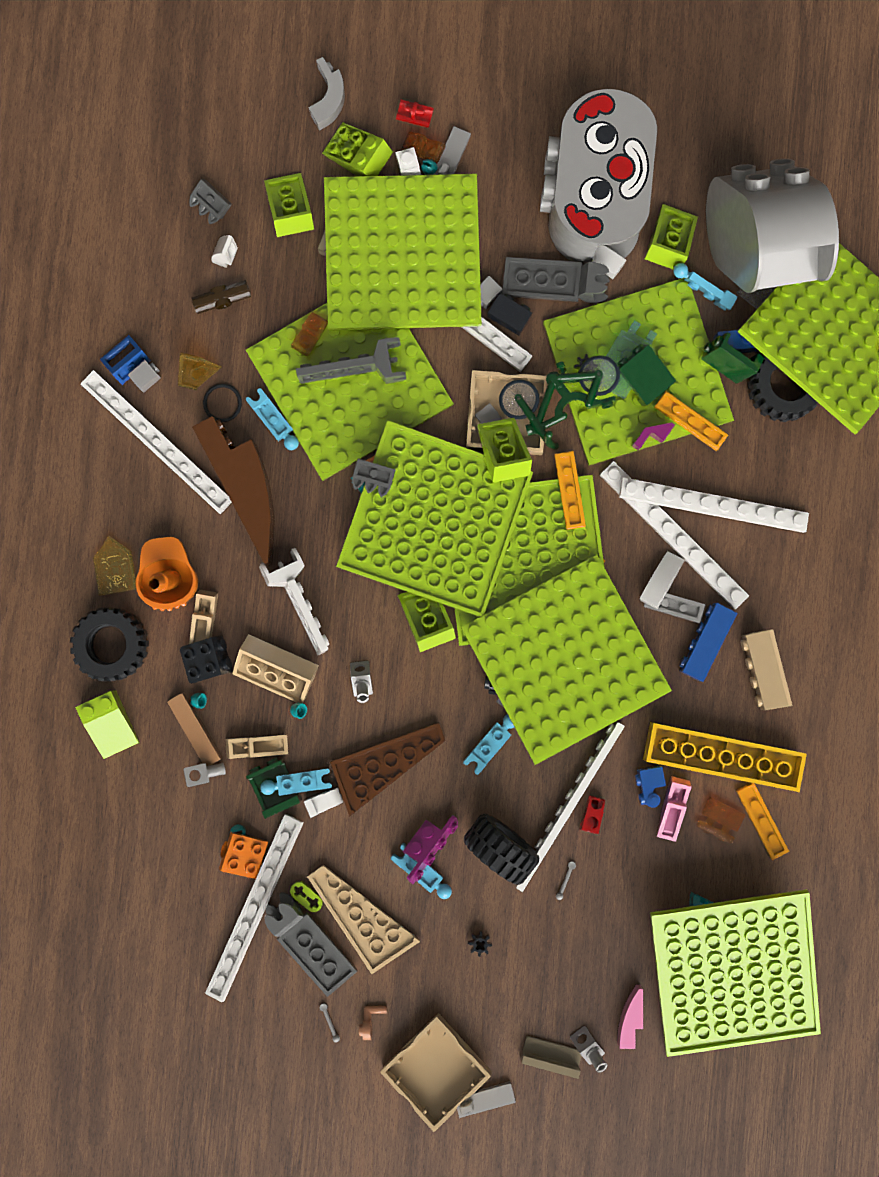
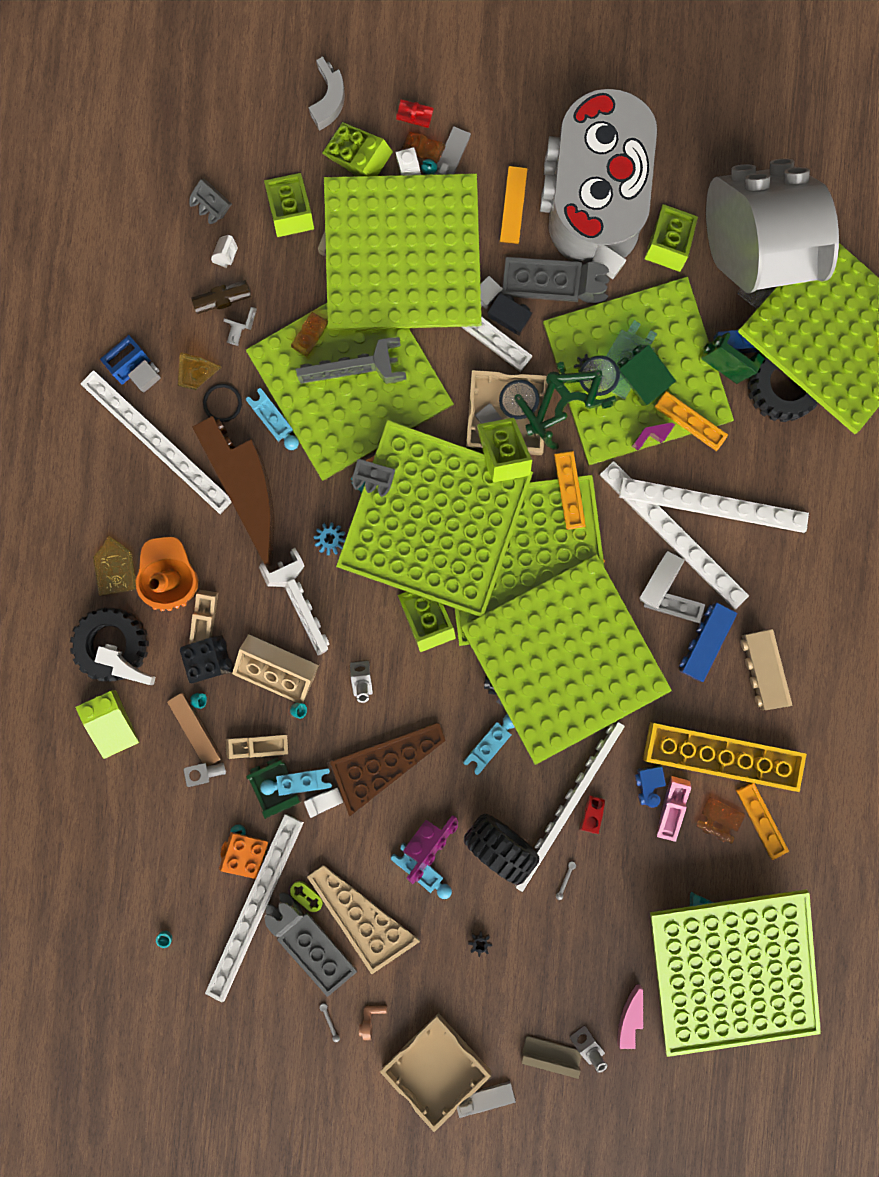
(112, 657): none -> white slope
(164, 942): none -> teal hinge
(236, 328): none -> light grey bracket
(336, 541): none -> dark azure gear
(513, 205): none -> light orange tile
(723, 299): medium azure plate -> none

